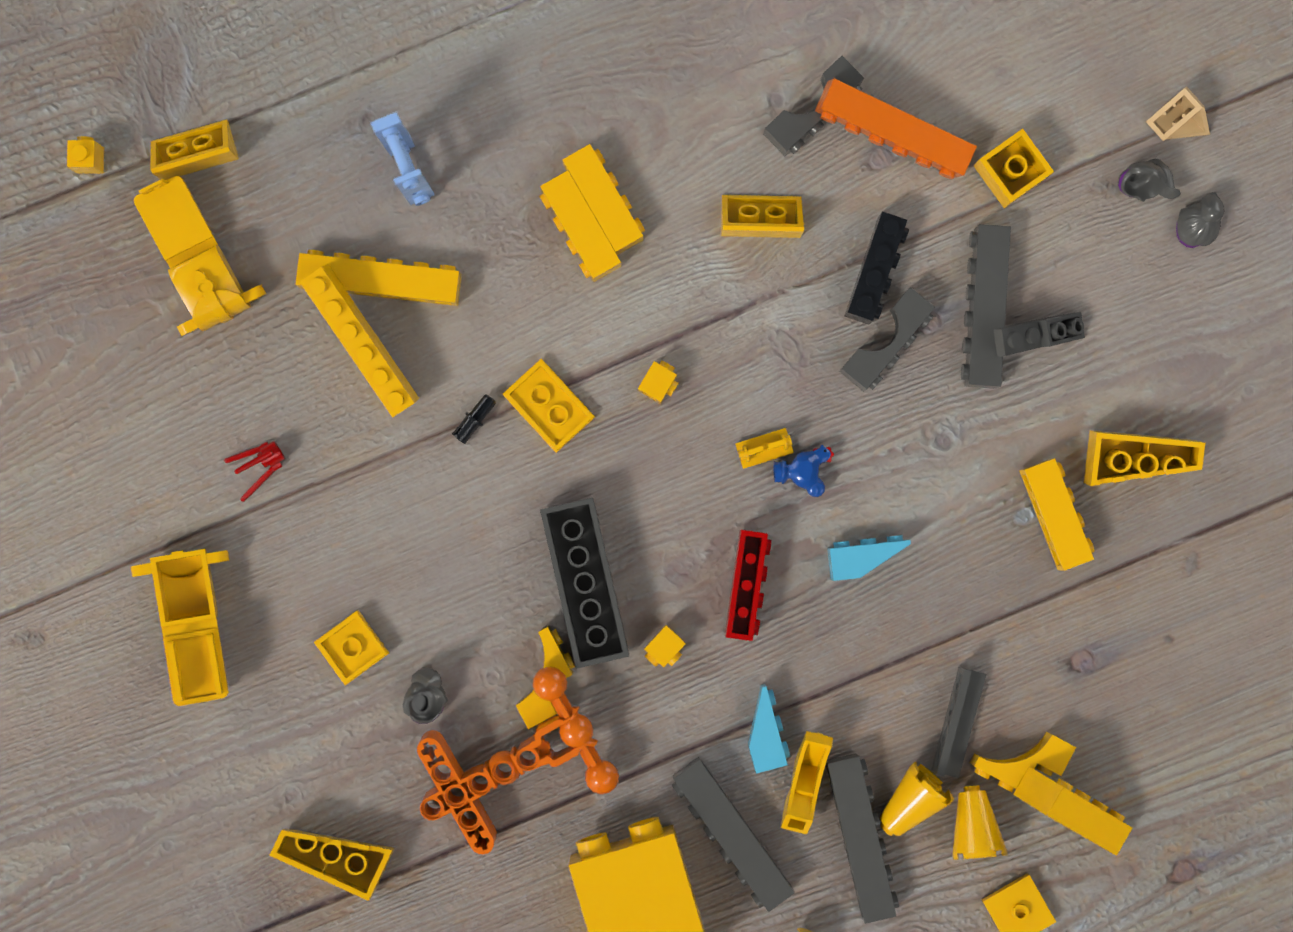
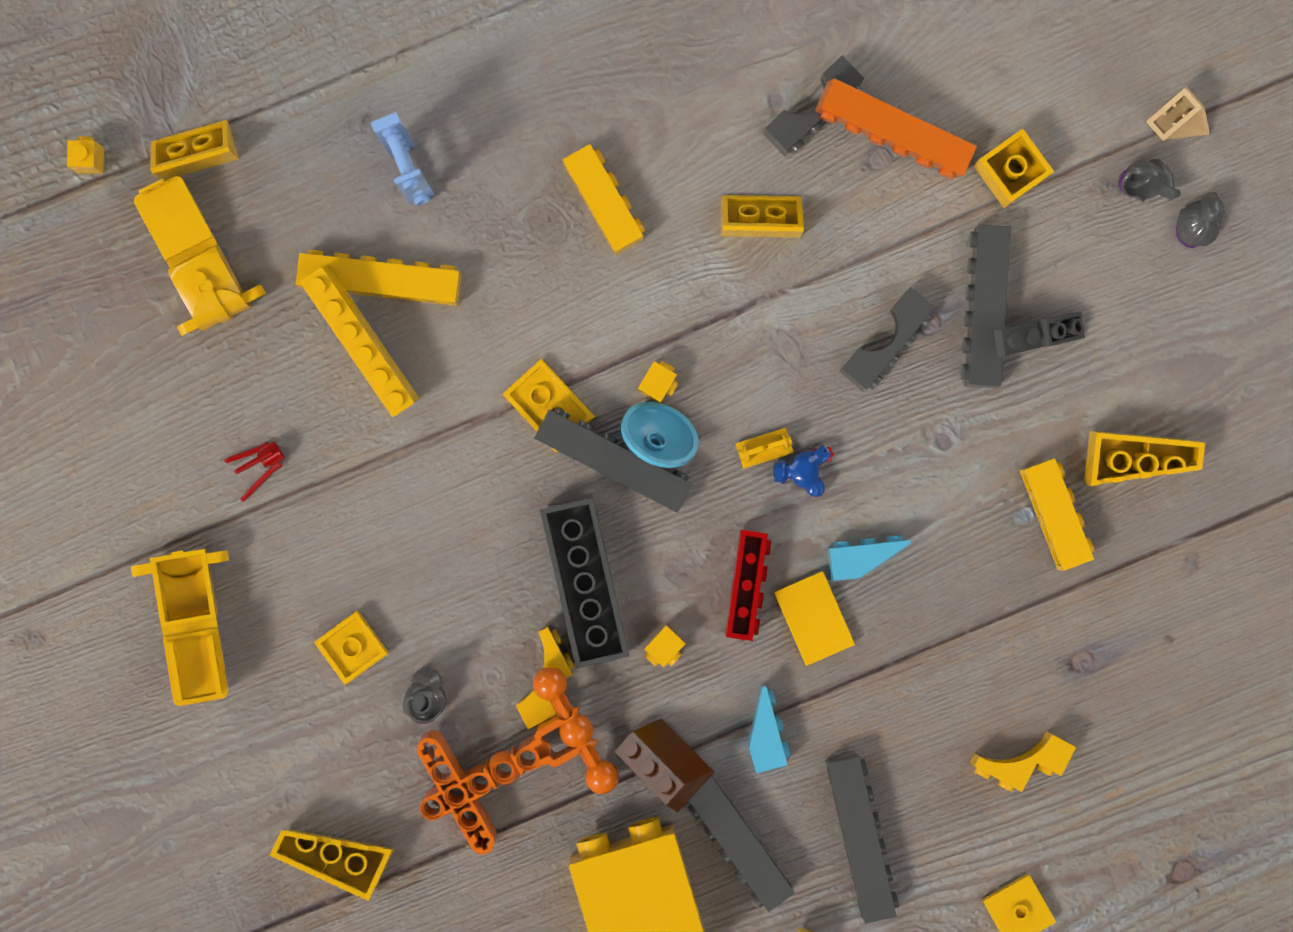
(474, 419): black axle -> none
(580, 225): yellow brick -> none
(612, 460): none -> dark grey brick
(659, 434): none -> medium azure dish
(665, 763): none -> reddish brown slope
(805, 782): yellow arch -> none
(814, 618): none -> yellow tile
(875, 268): black brick -> none
(914, 800): yellow cone -> none
(958, 722): dark grey fence -> none
(976, 826): yellow cone -> none
(1074, 810): yellow wedge -> none

